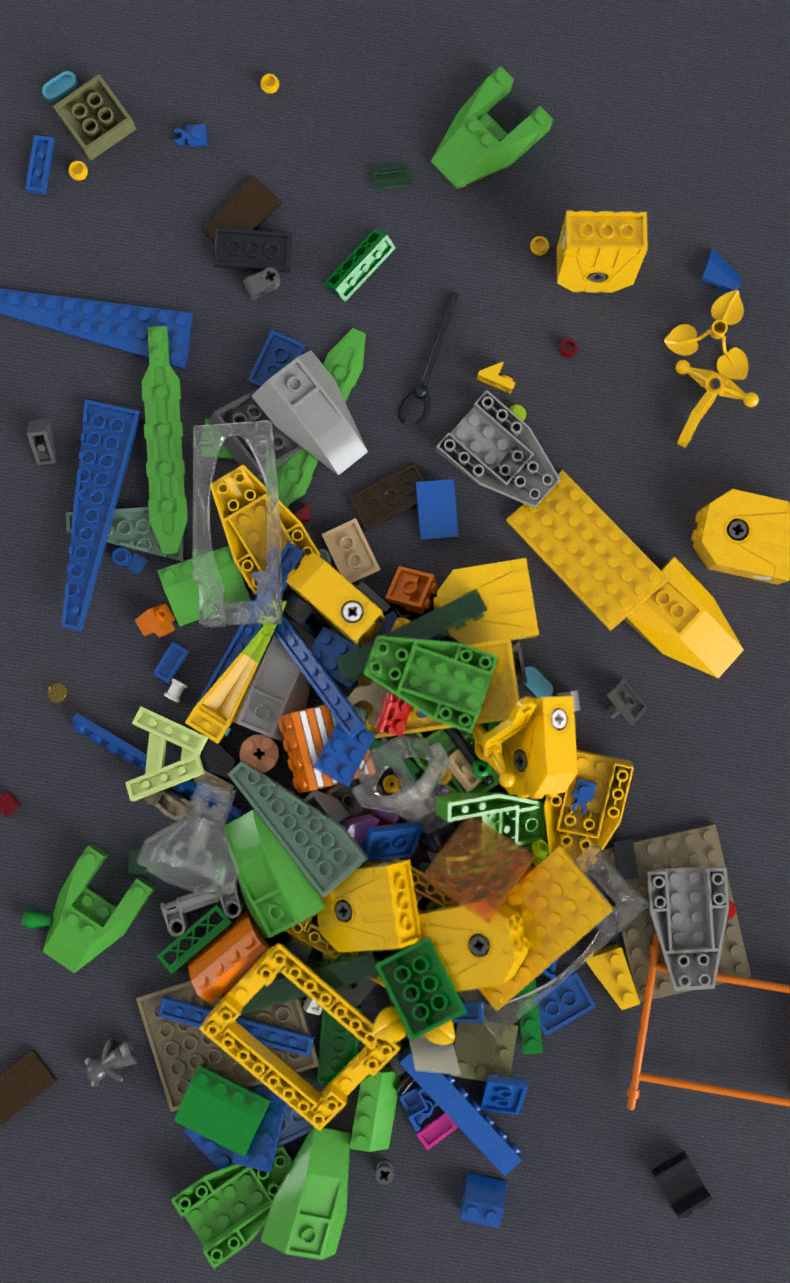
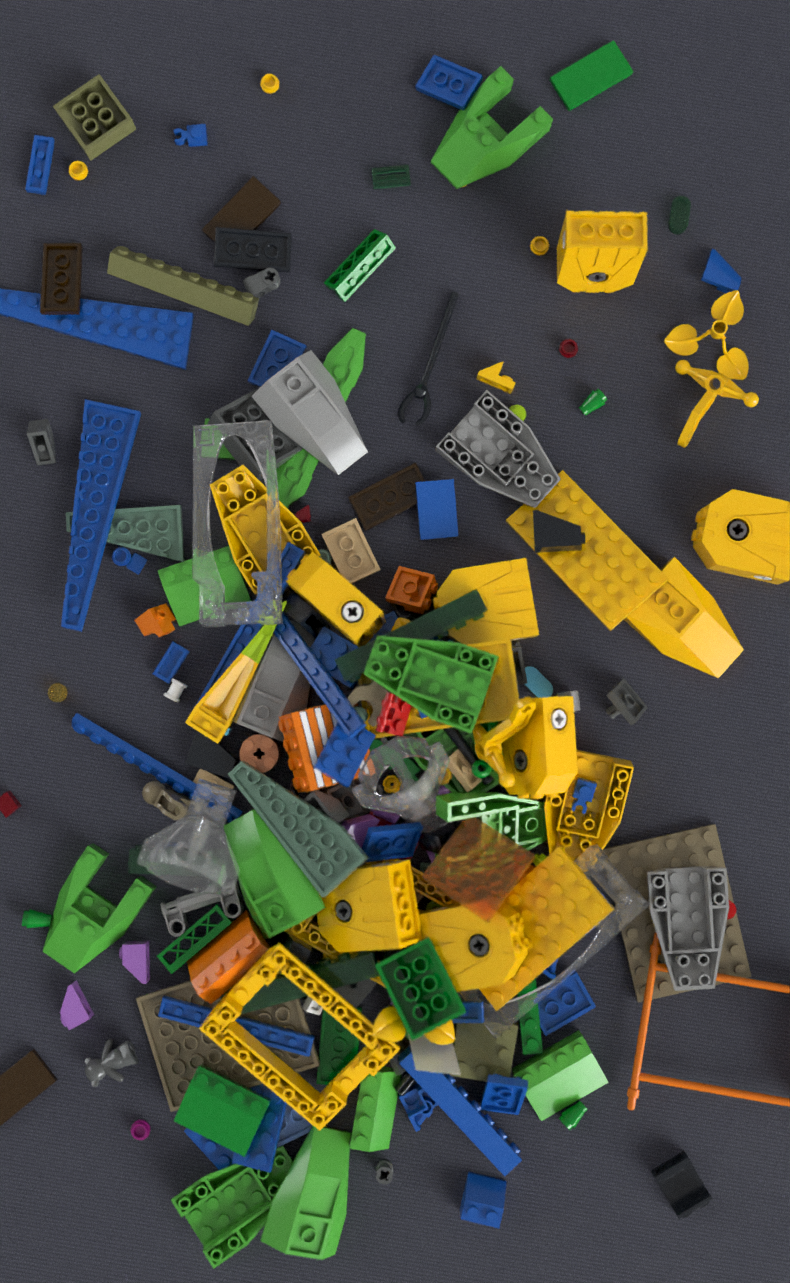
(60, 86): medium azure tile -> none
(61, 279): none -> dark brown tile
(75, 1007): none -> medium lavender slope
(136, 959): none -> medium lavender slope
(140, 1129): none -> magenta plate
(156, 775): yellowish green plate -> none
(164, 445): bright green plate -> none
(182, 285): none -> olive brick
(370, 594): dark grey plate -> none
(436, 1130): dark pink tile -> none
(449, 82): none -> blue plate
(540, 848): lime plate -> none
(556, 534): none -> black slope
(560, 1075): none -> bright green slope
(572, 1115): none -> green cone
(591, 75): none -> green tile
(593, 401): none -> green cone
(613, 972): yellow wedge -> none
(625, 858): black tile -> none
(679, 215): none -> clear green tile

